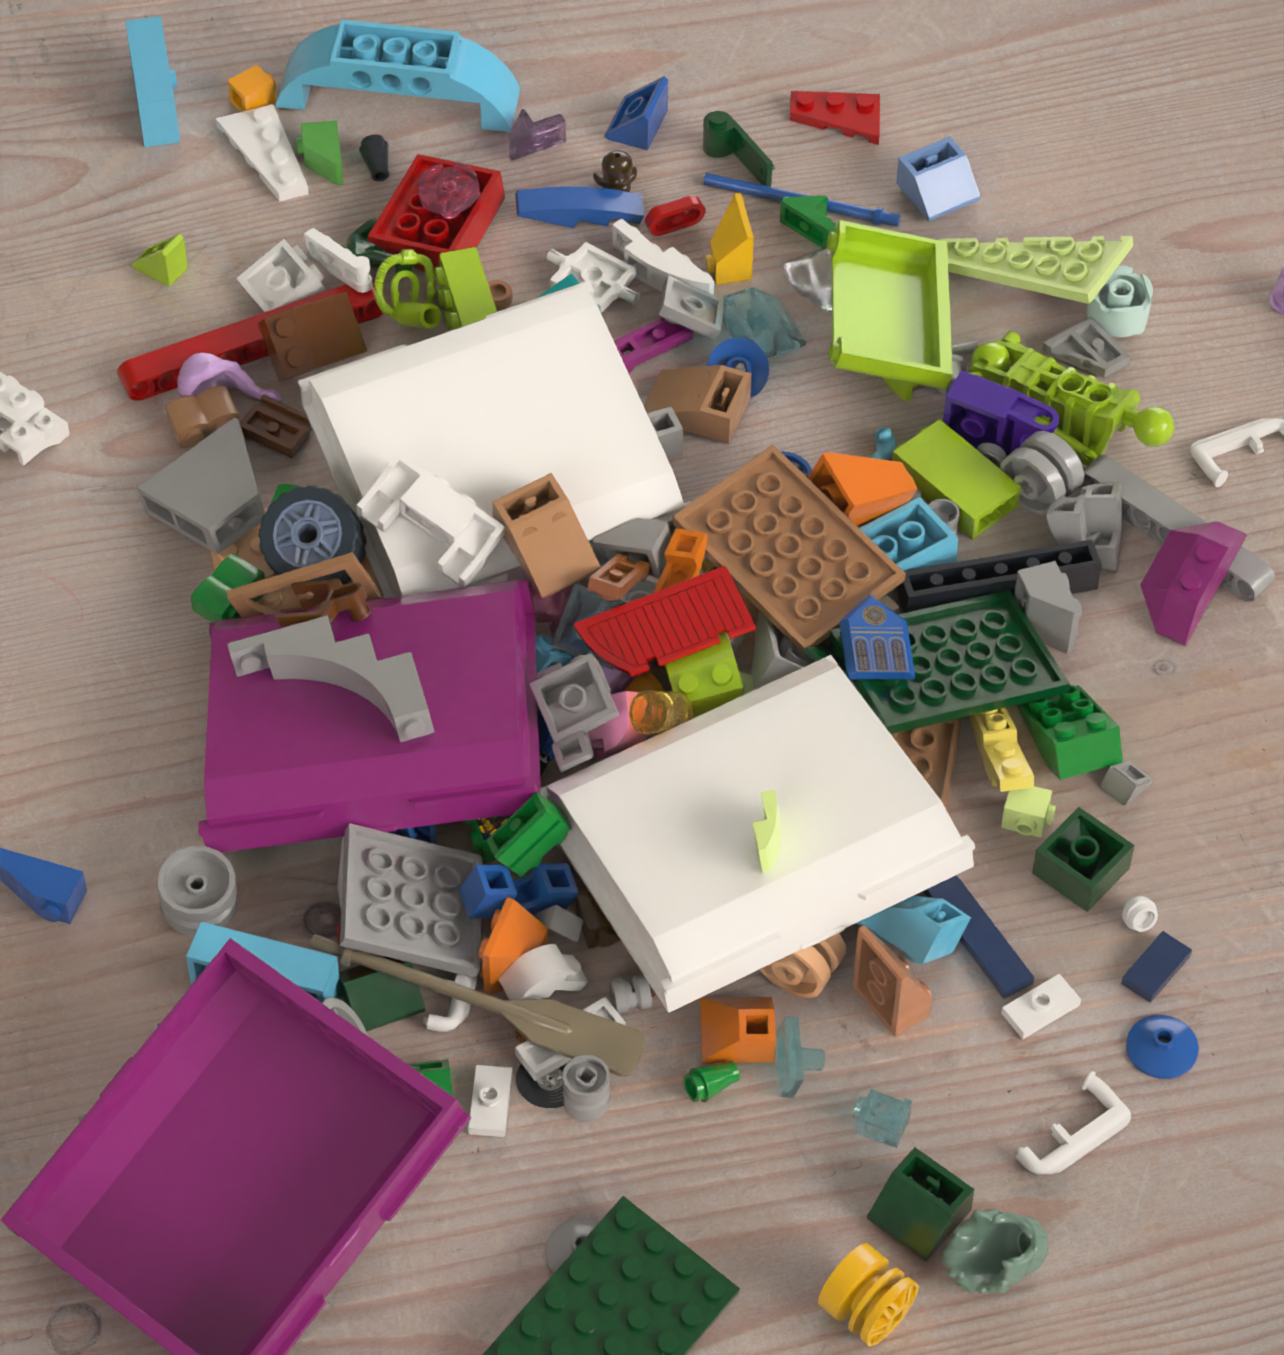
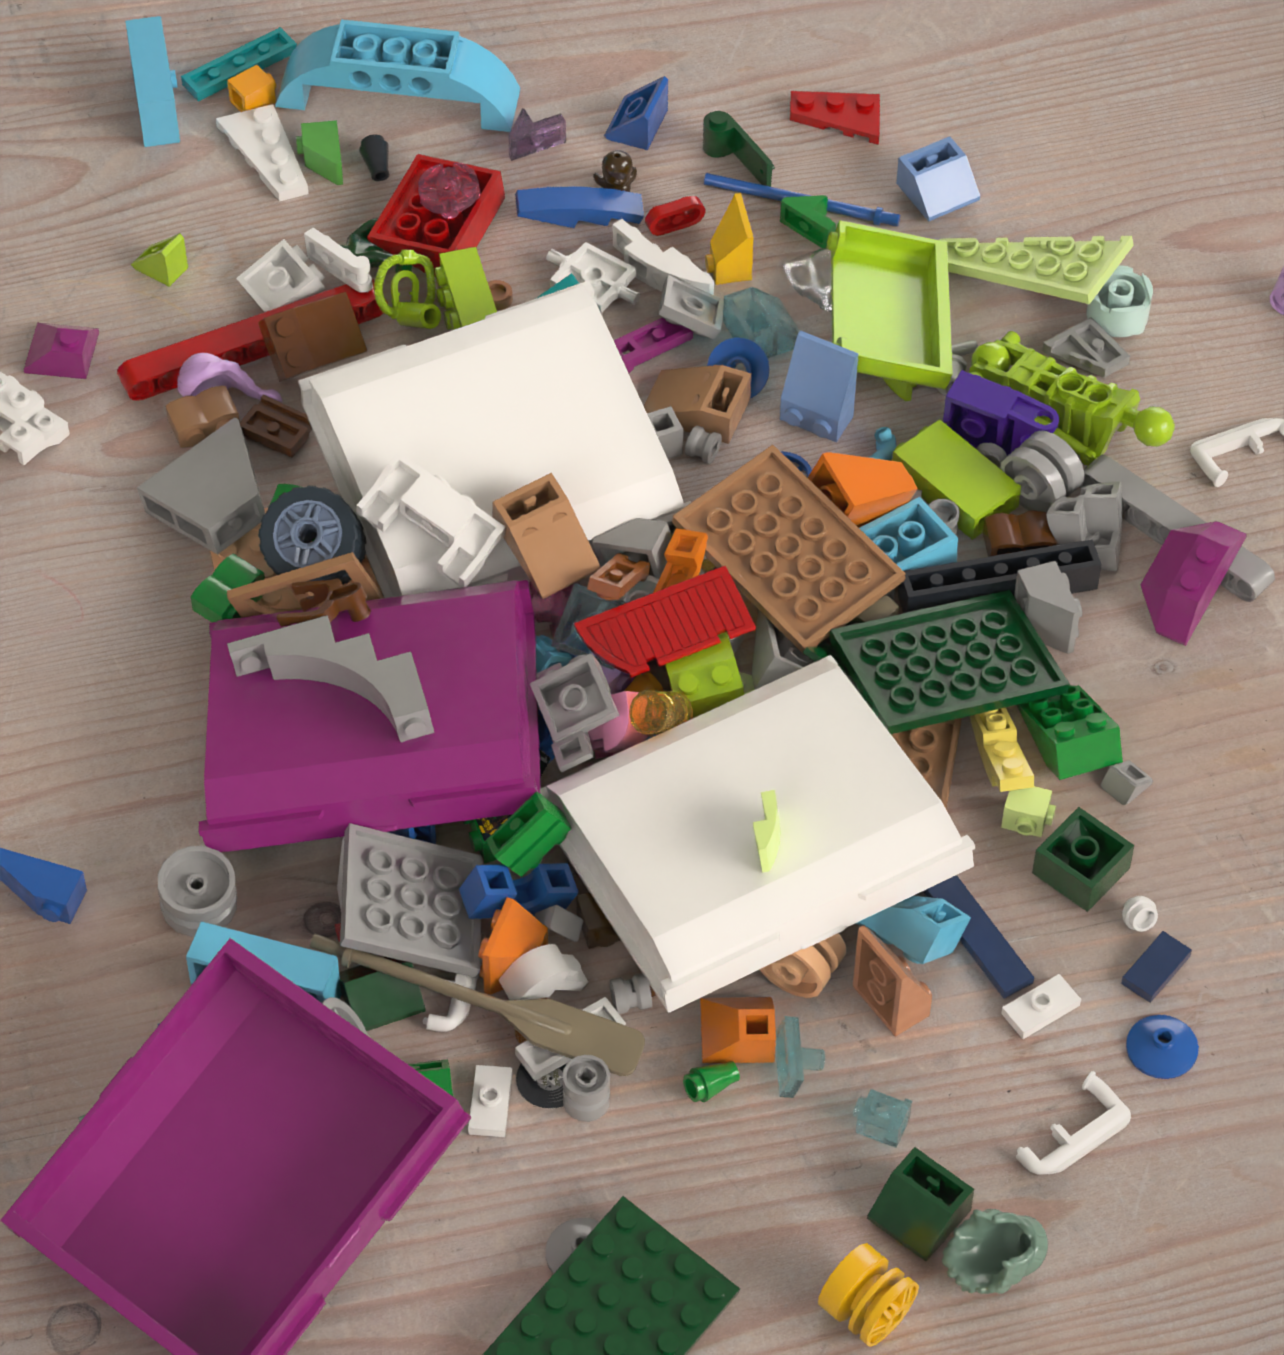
(61, 350): none -> magenta slope
(262, 52): none -> teal plate
(703, 444): none -> light grey wheel
(819, 387): none -> medium blue slope
(876, 642): blue tile -> none
(1016, 533): none -> reddish brown brick

